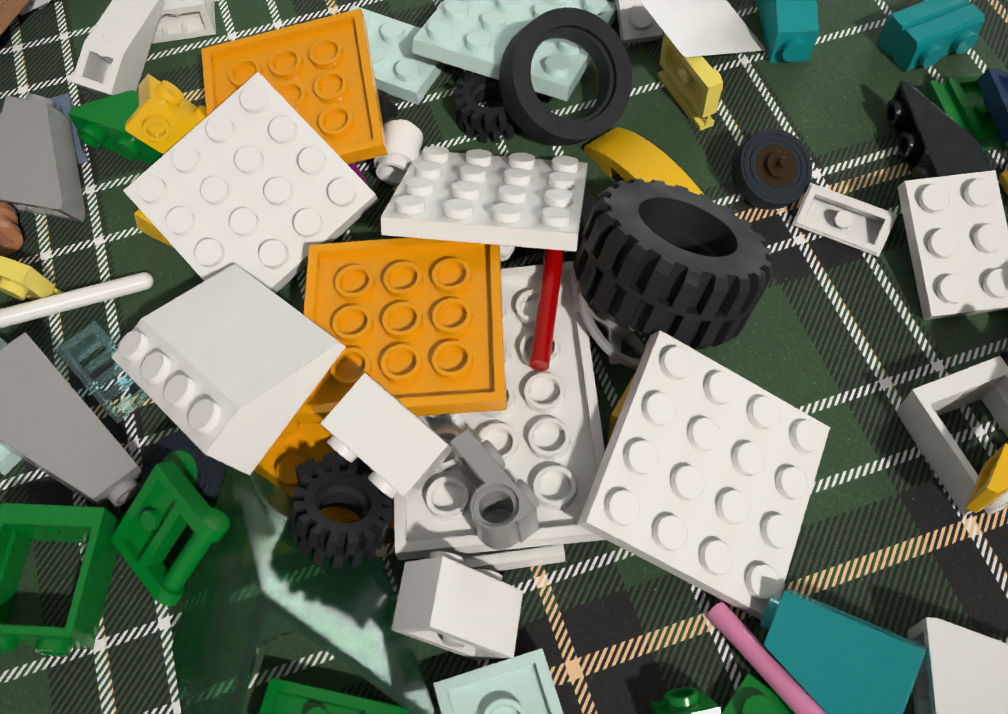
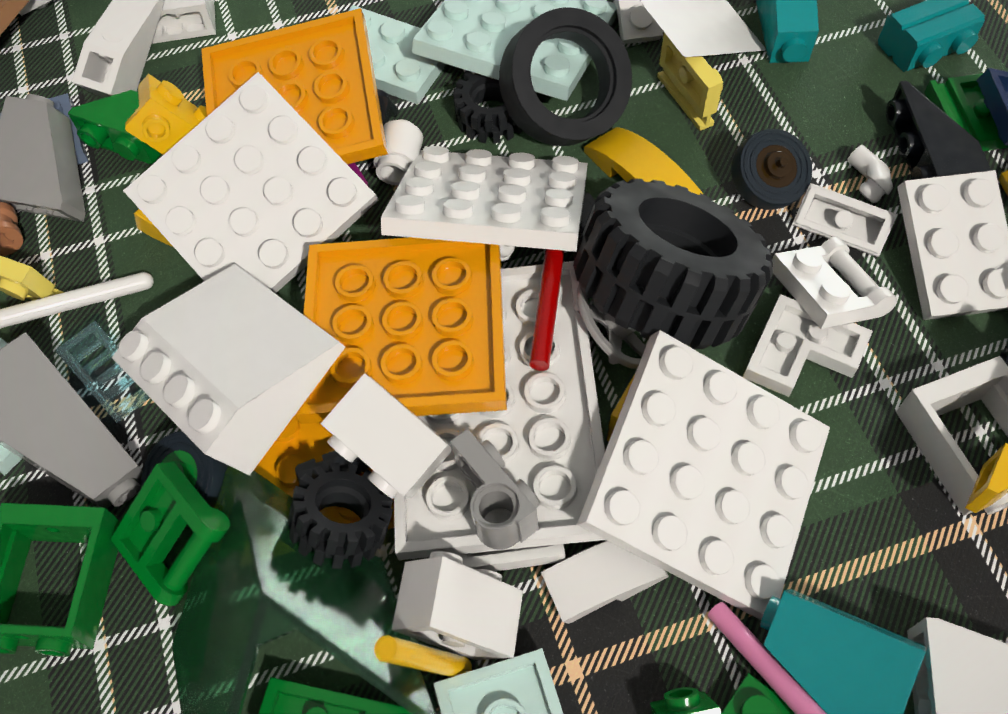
(420, 657): none -> yellow bar
(598, 578): none -> white slope
(793, 338): none -> white plate
(823, 293): none -> white plate
(876, 172): none -> white arm

